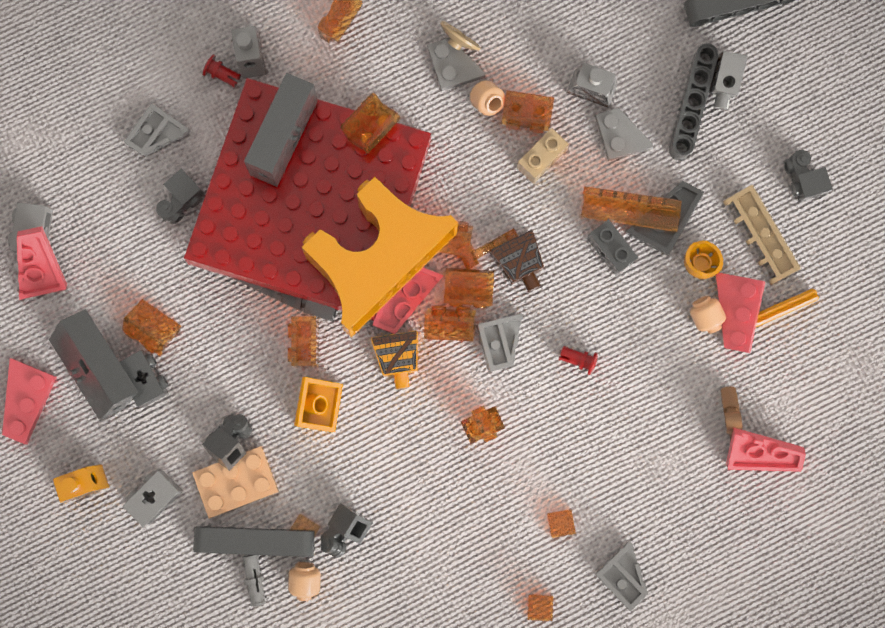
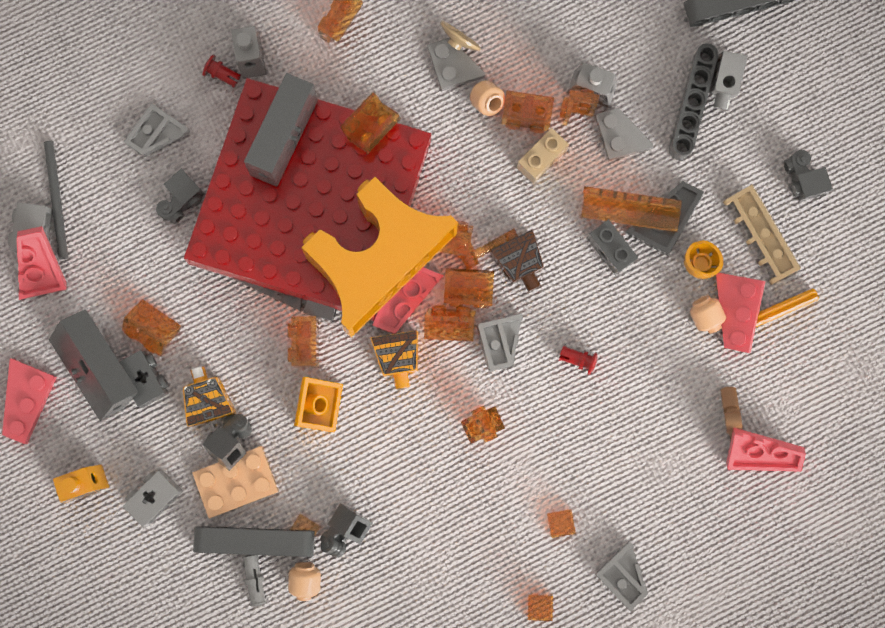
(56, 200): none -> dark grey piece
(205, 399): none -> torso
(578, 102): none -> clear orange bracket

